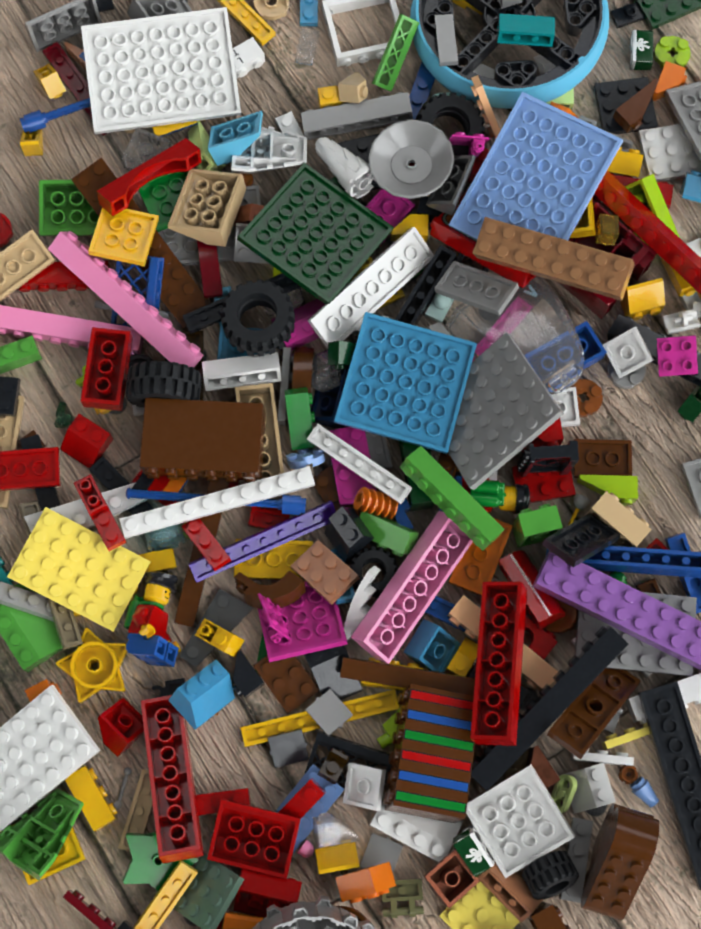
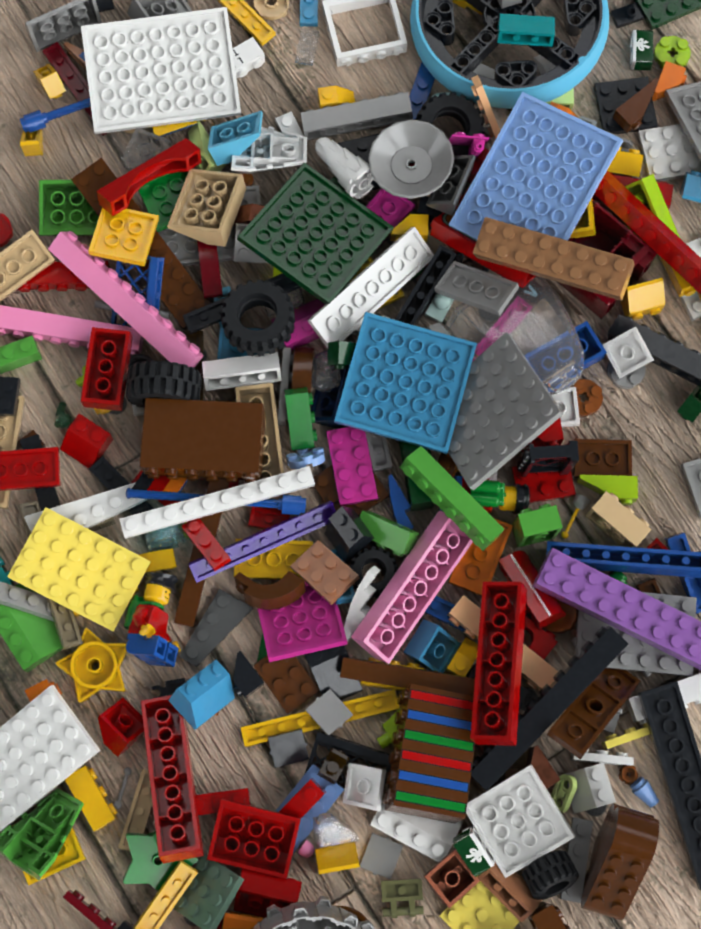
(100, 512): red slope -> none
(219, 637): yellow slope -> none
(273, 620): dark pink hinge -> none
(353, 89): tan slope -> none
(359, 464): white plate -> none
(365, 883): orange brick -> none
(376, 502): orange piece -> none
(395, 52): bright green fence -> none
(446, 40): light grey tile -> none
(581, 540): black plate -> none
(607, 229): clear yellow brick -> none
(677, 356): dark pink hinge -> none
(681, 321): white hips -> none

